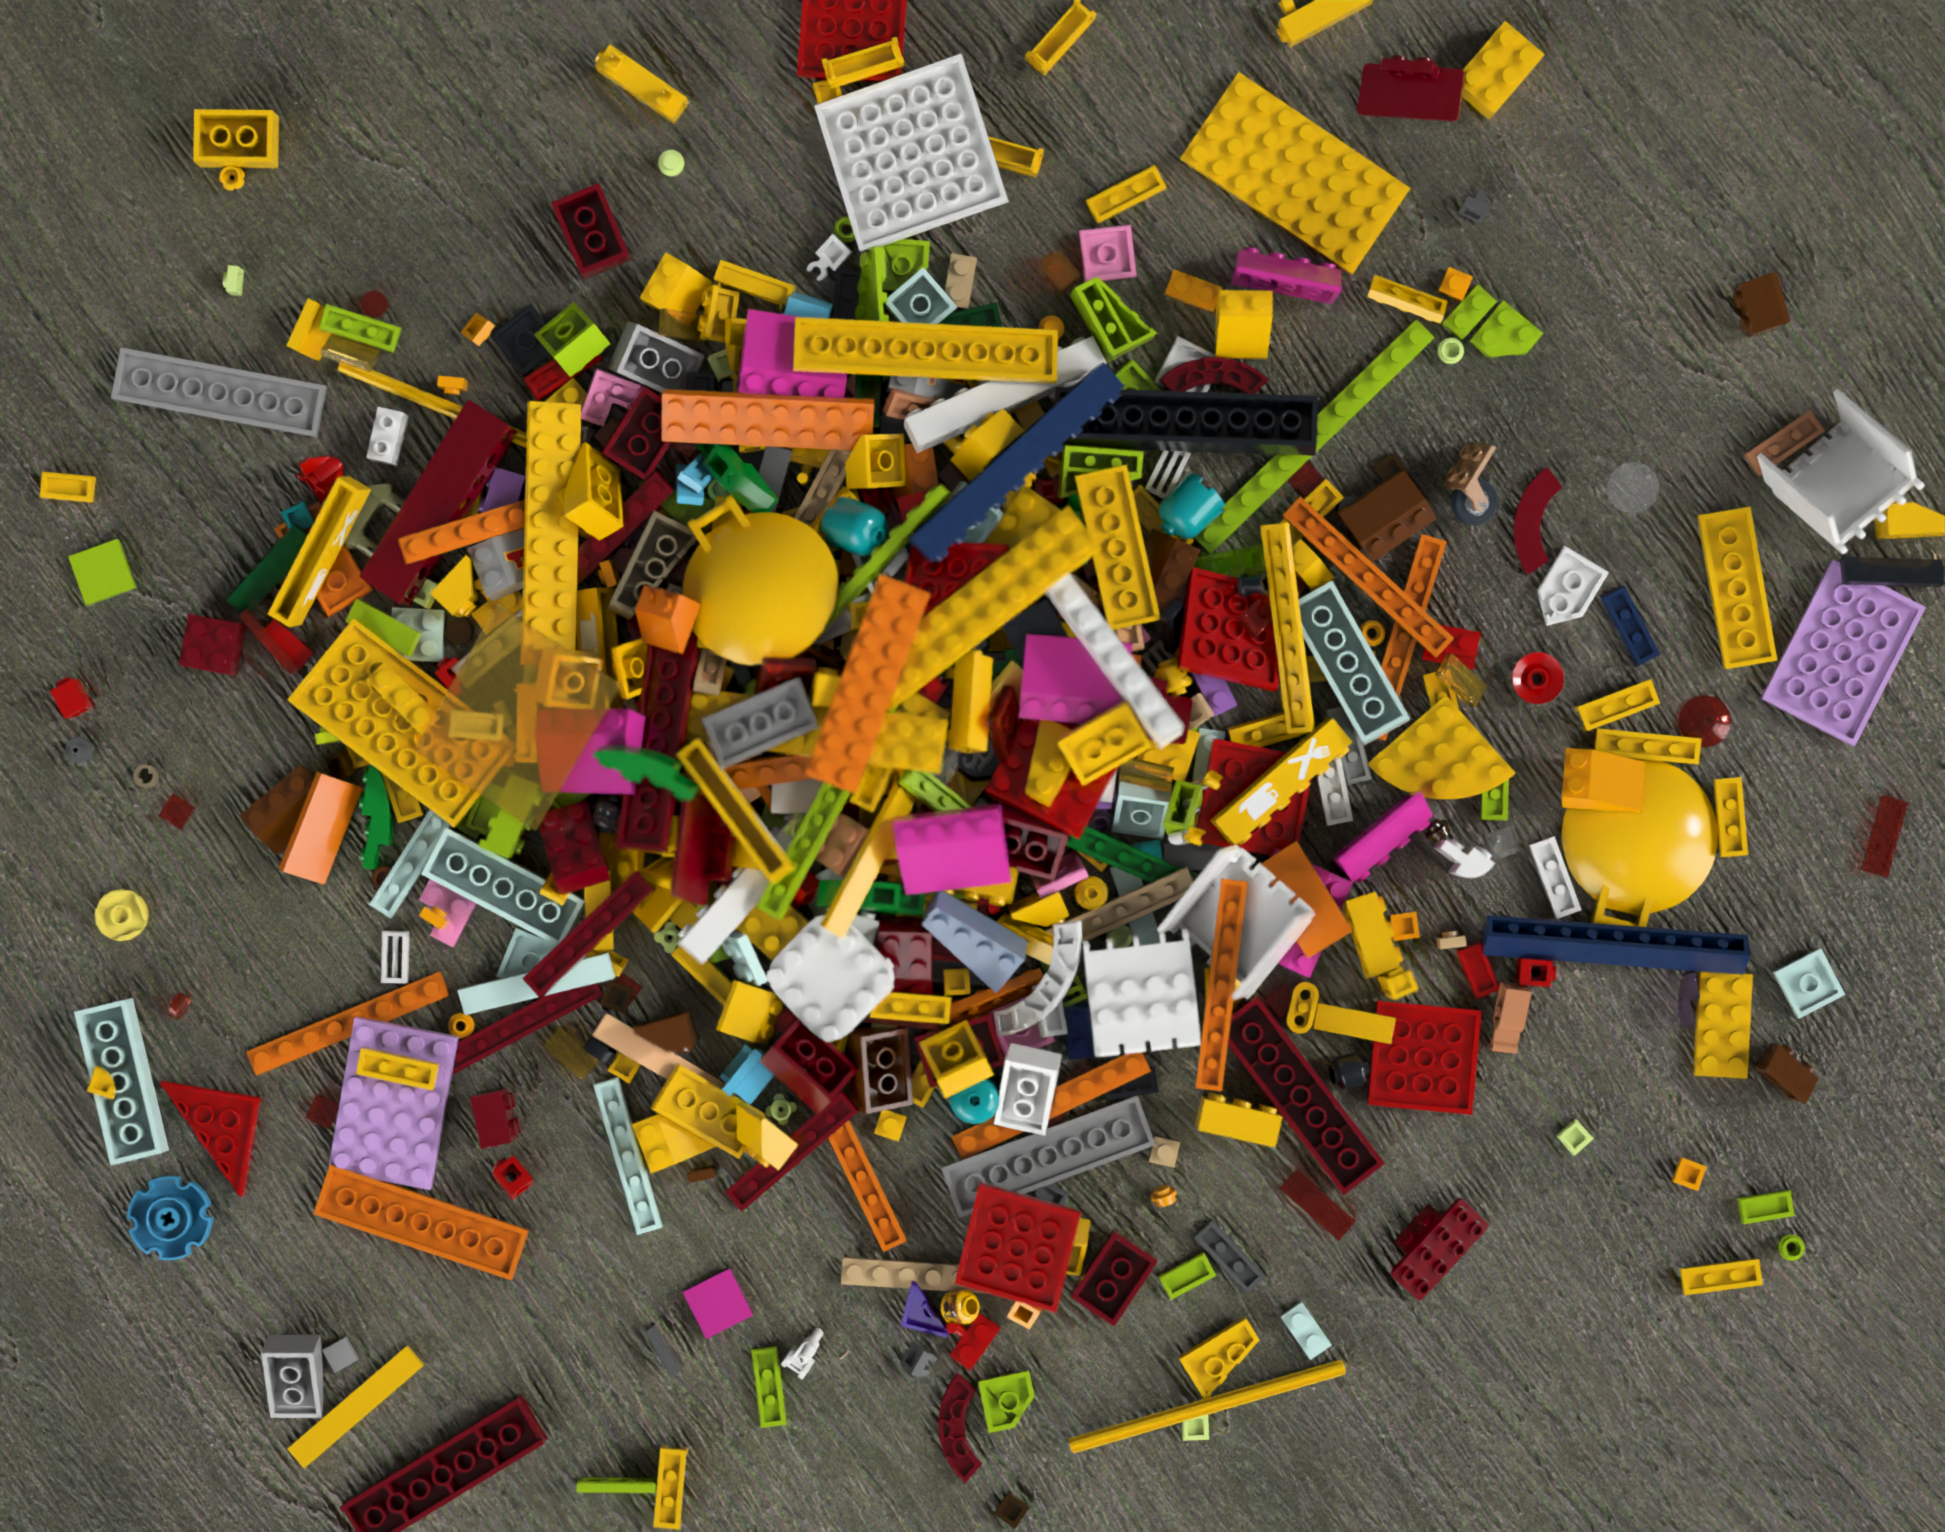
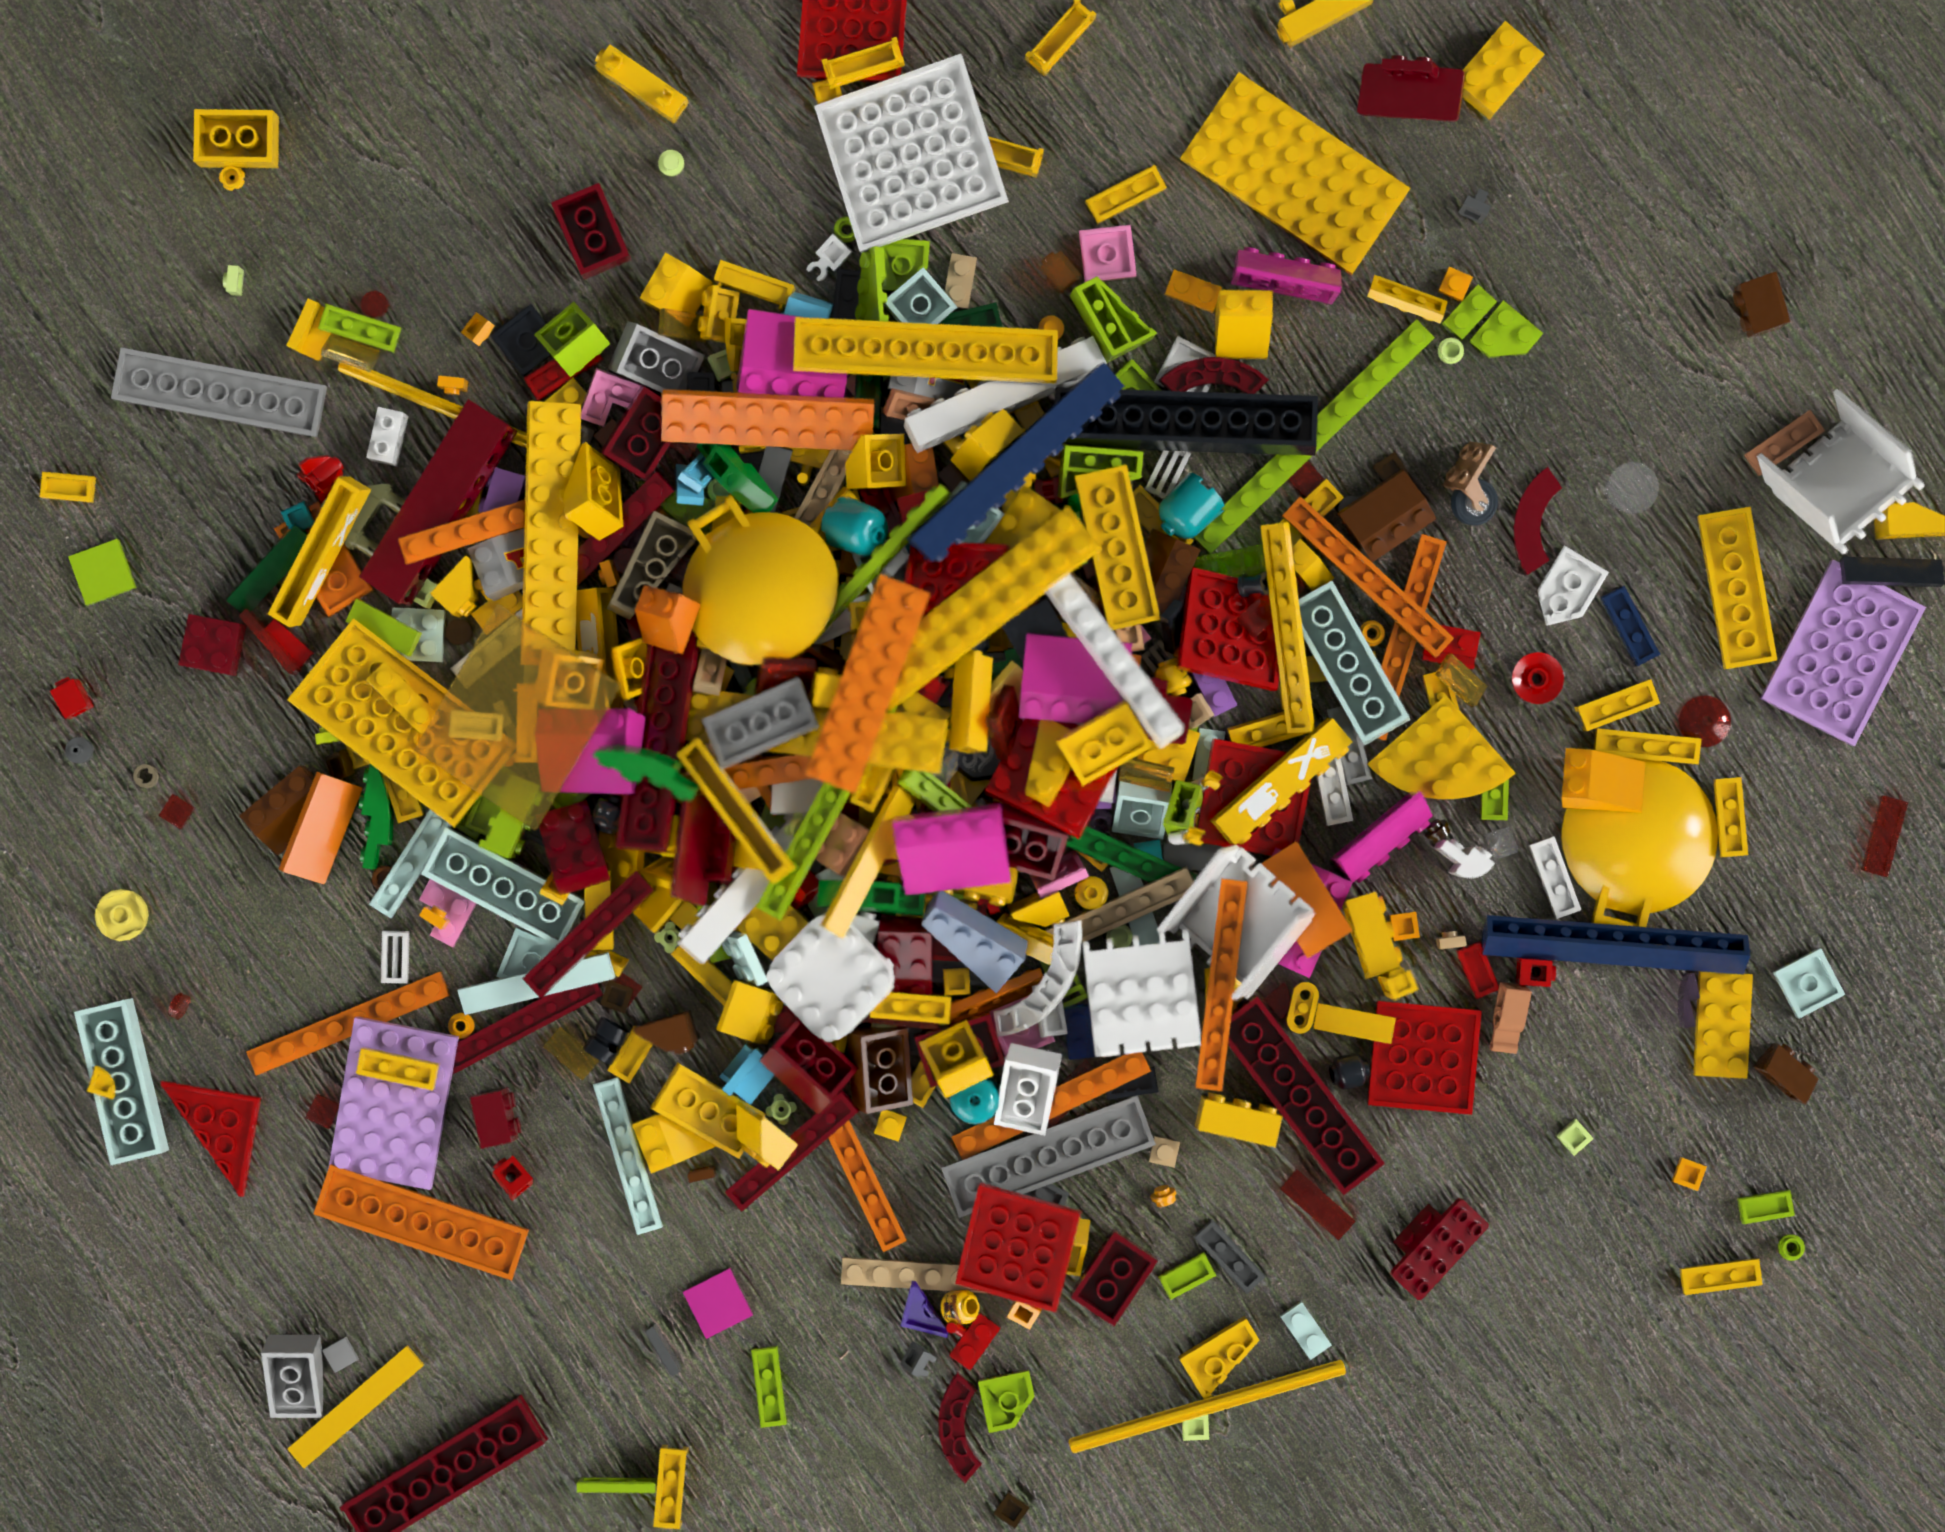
(188, 1209): dark azure piece -> none
(442, 673): red bracket -> none
(652, 1057): light nougat tile -> none
(801, 1358): white piece -> none

